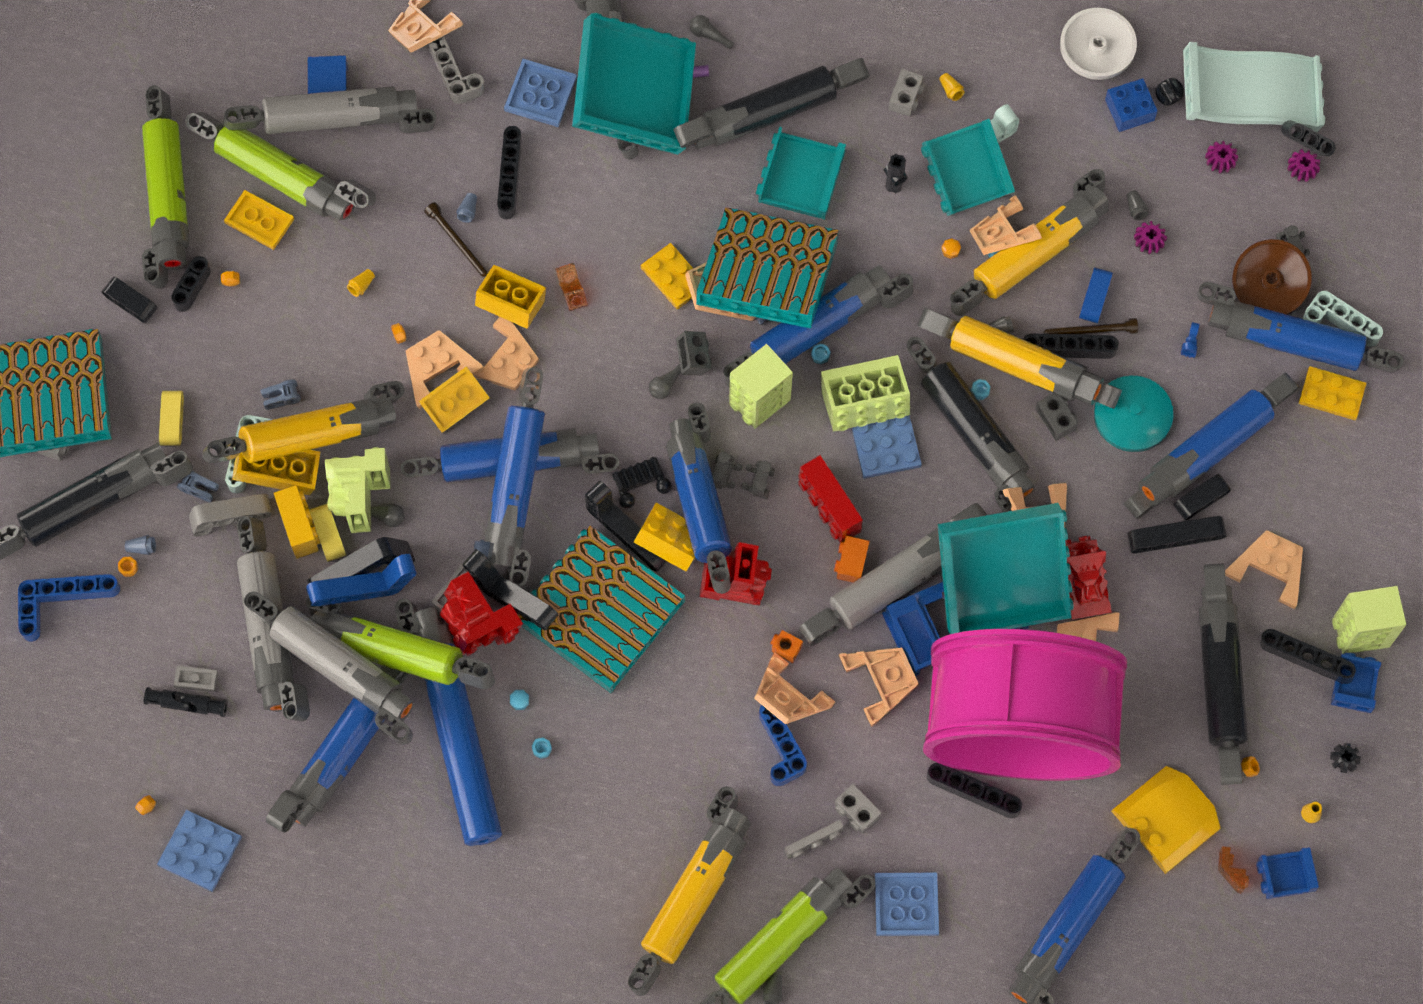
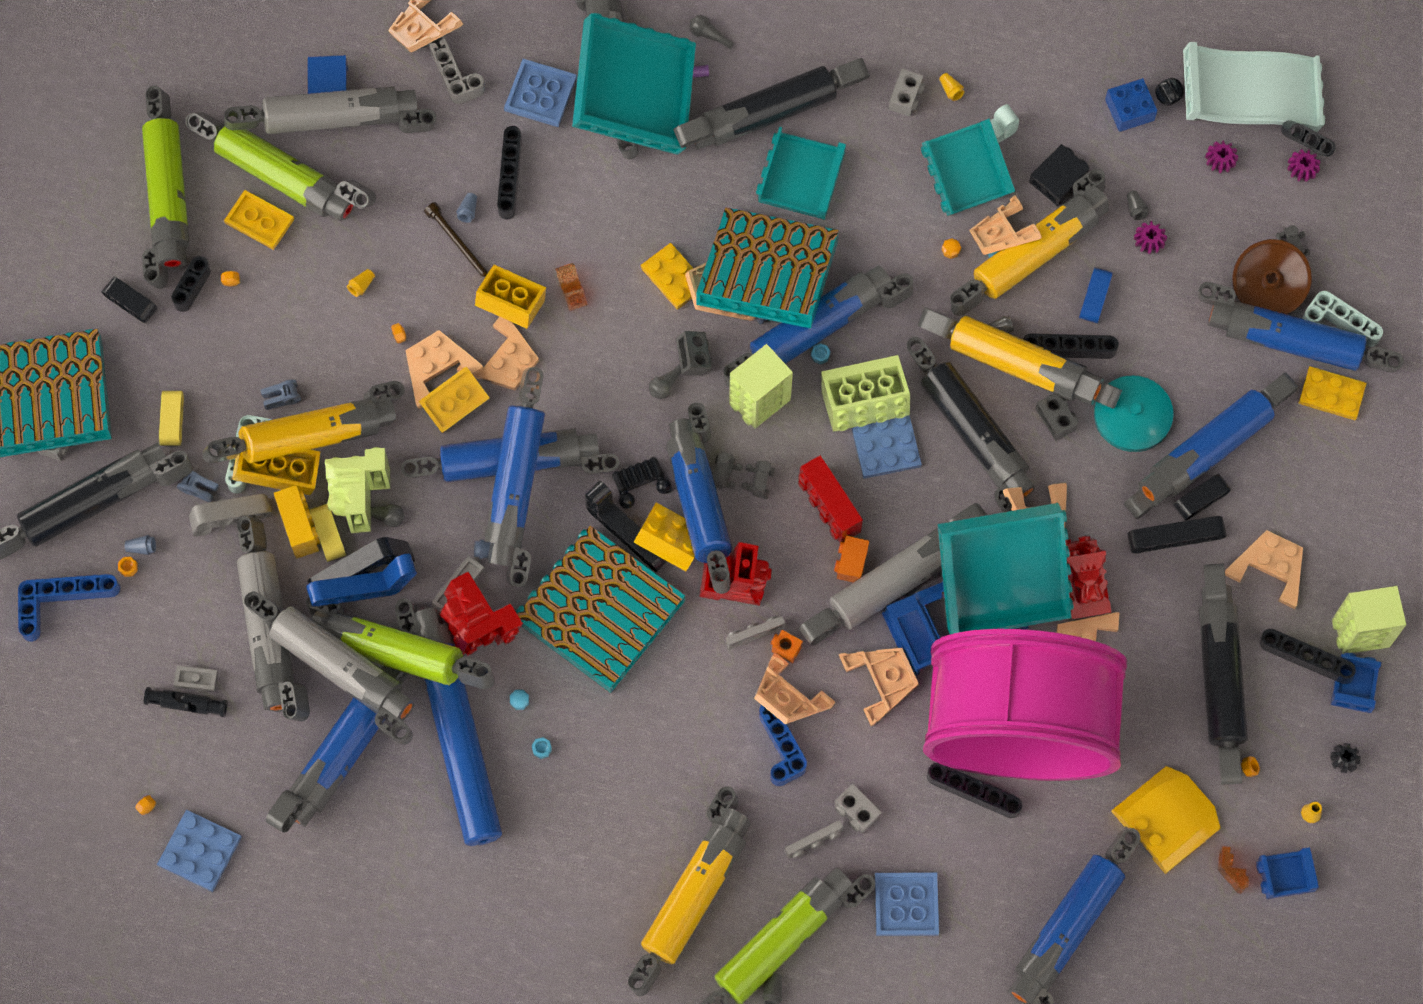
(507, 592): black beam -> none
(755, 632): none -> light grey plate
(895, 173): black piece -> none
(981, 389): medium azure tile -> none
(1058, 174): none -> black panel
(1098, 43): white dish -> none
(1129, 326): dark brown piece -> none
(1190, 347): blue piece -> none

